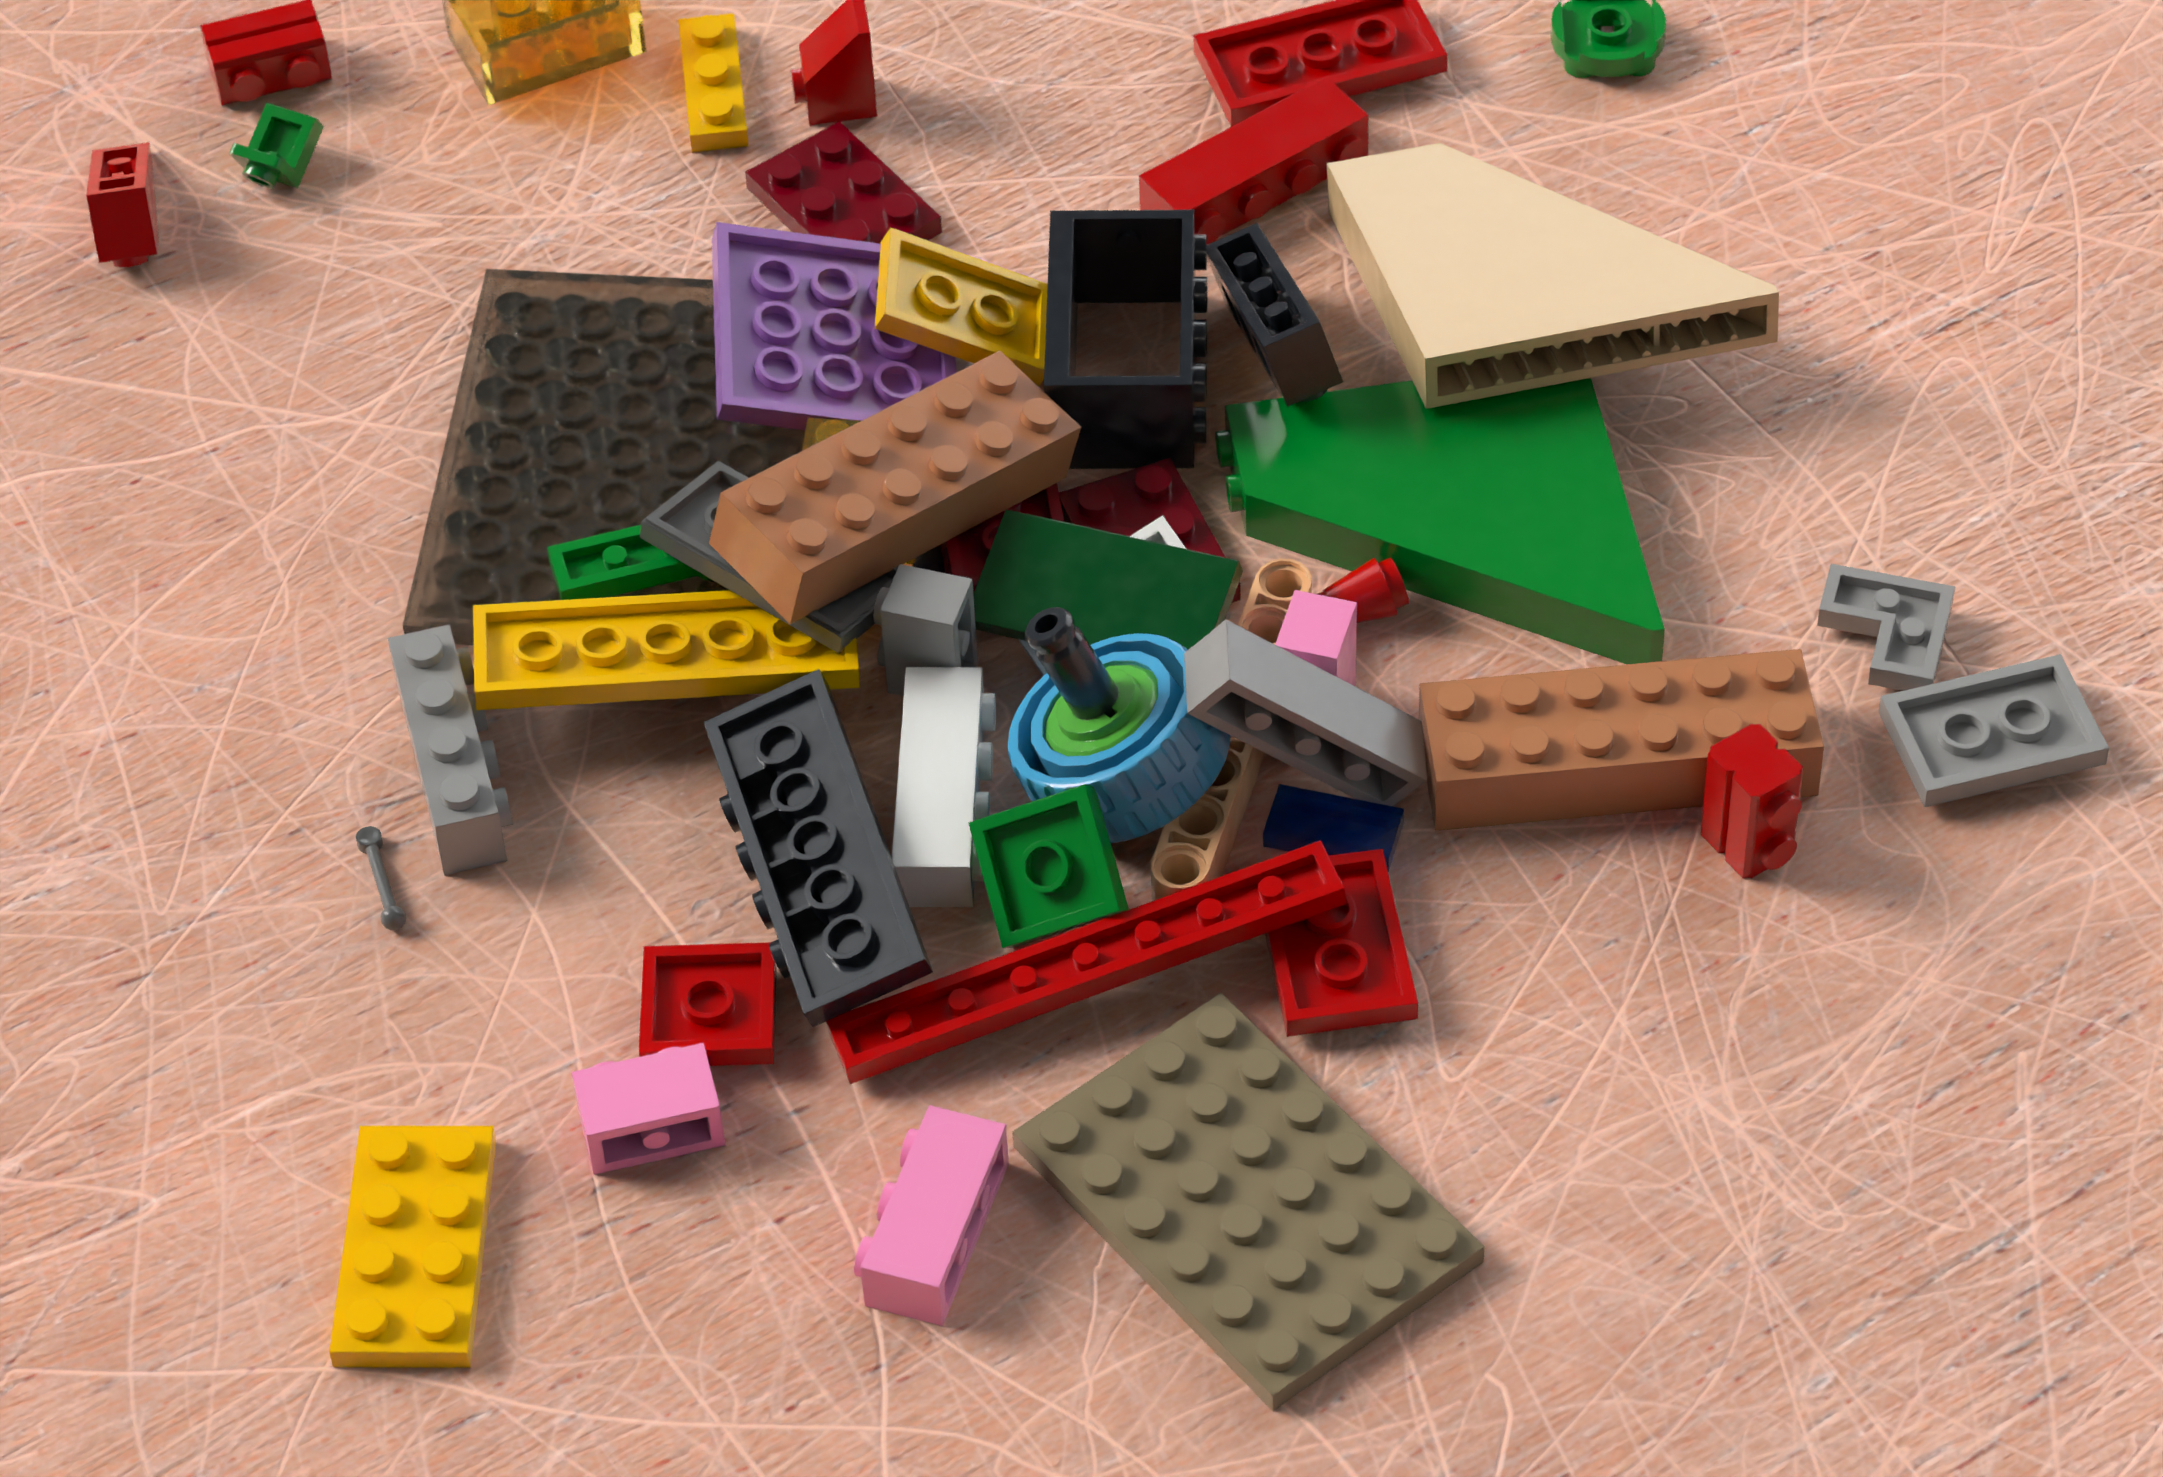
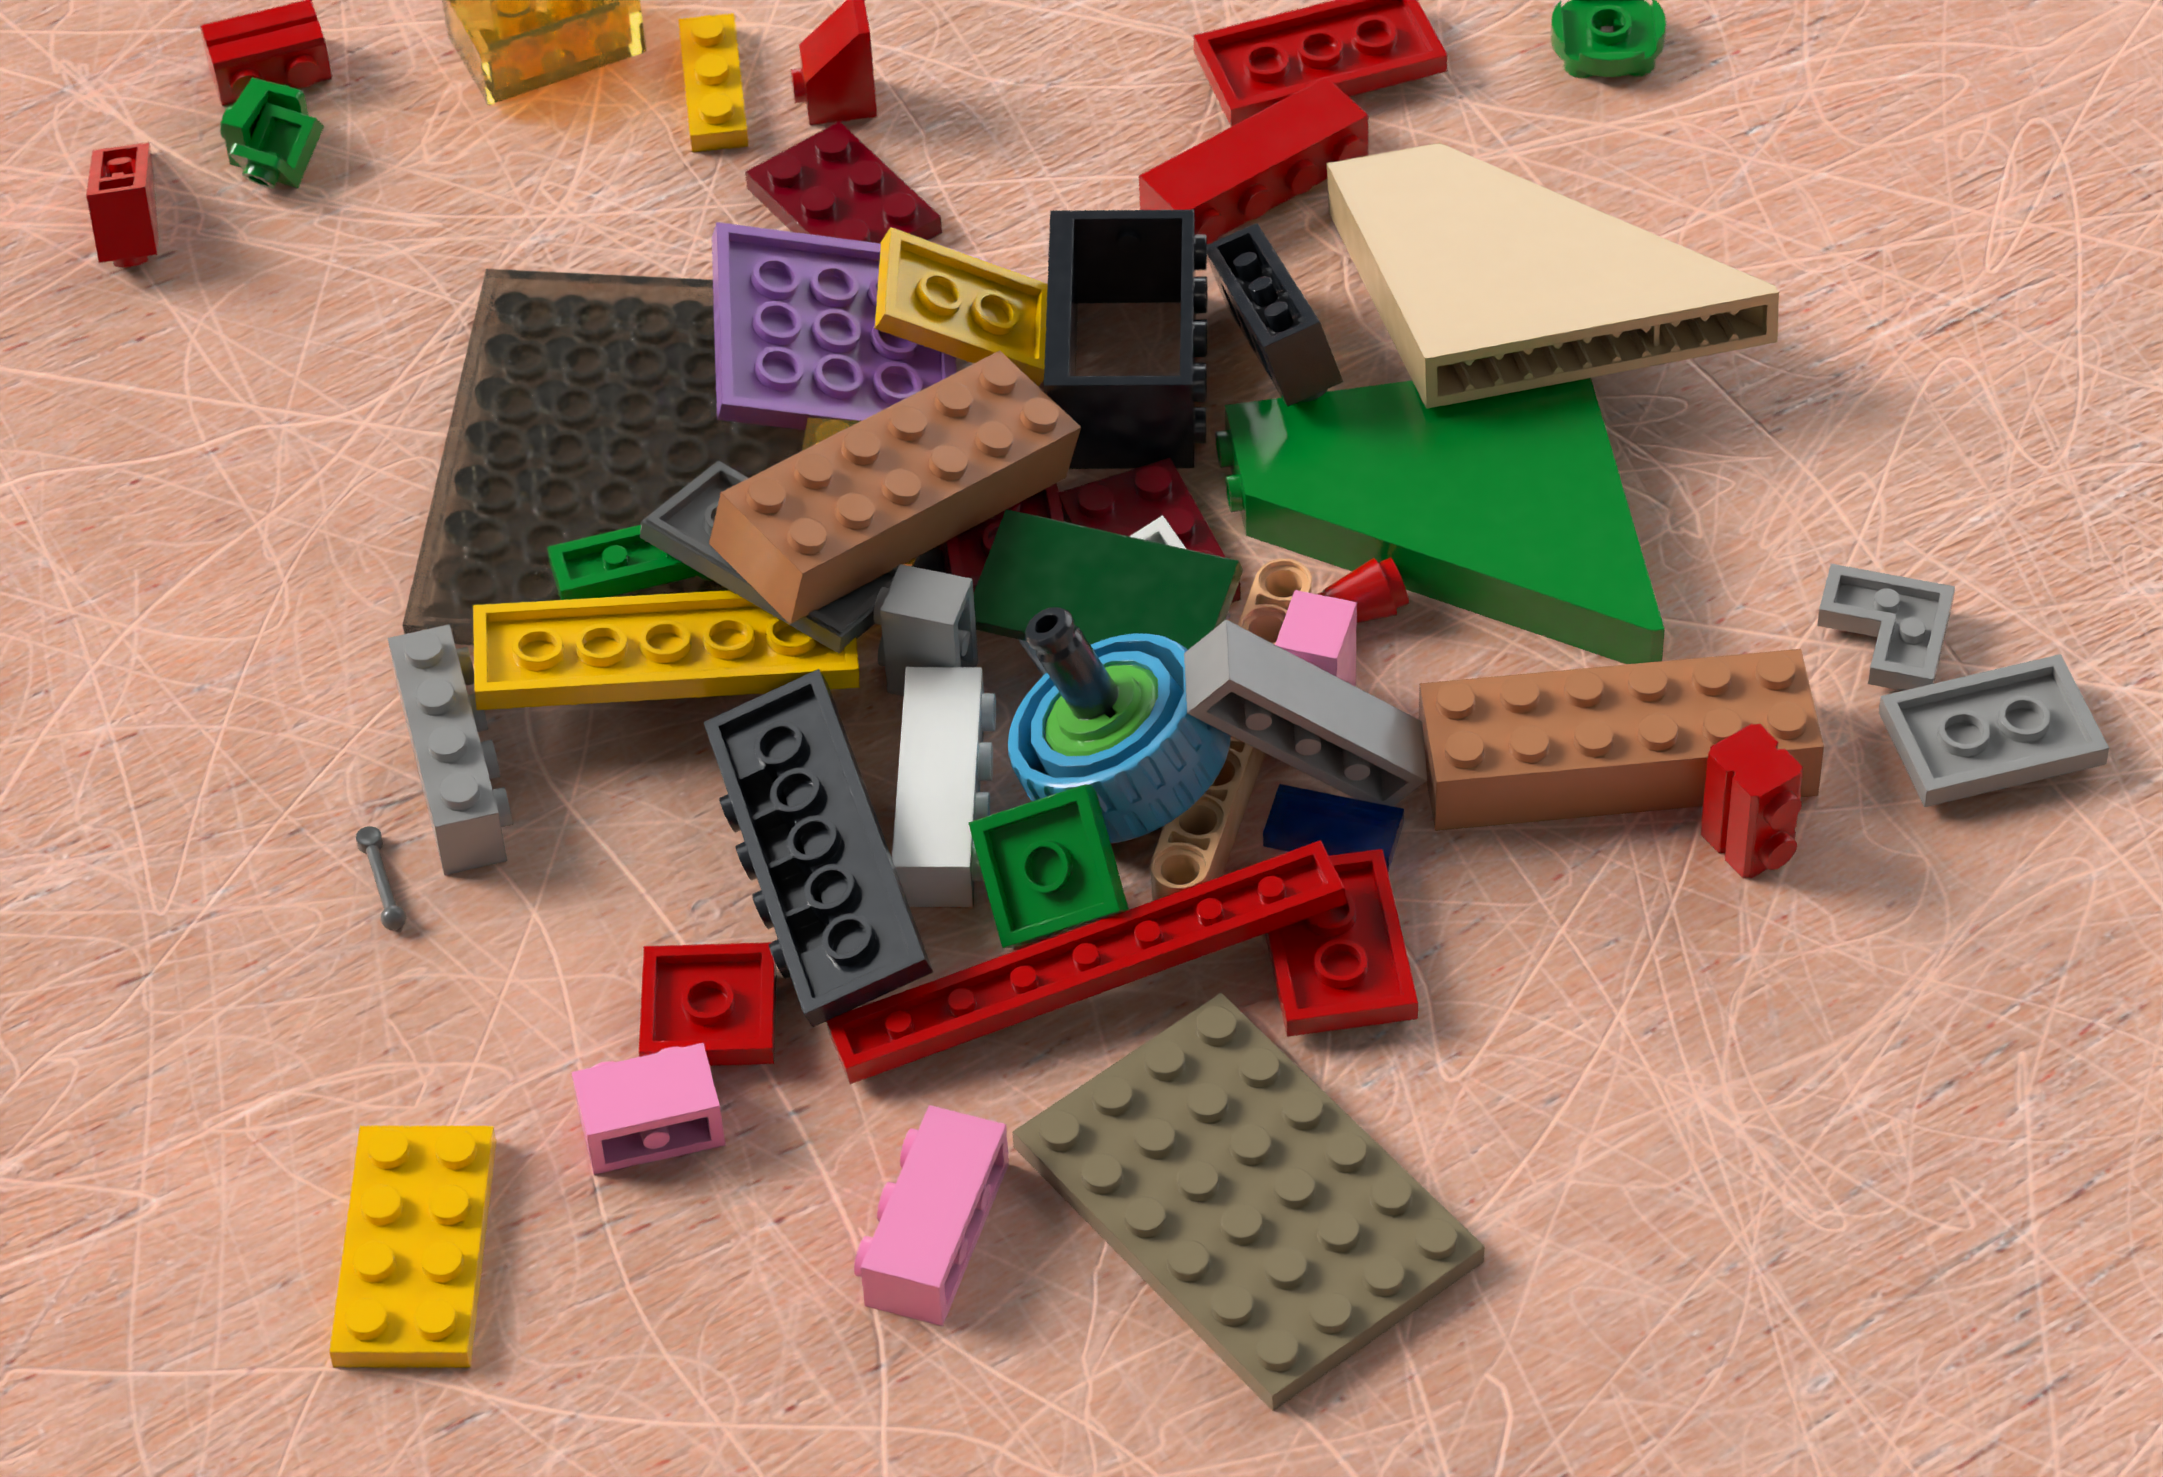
(242, 118): none -> green bracket

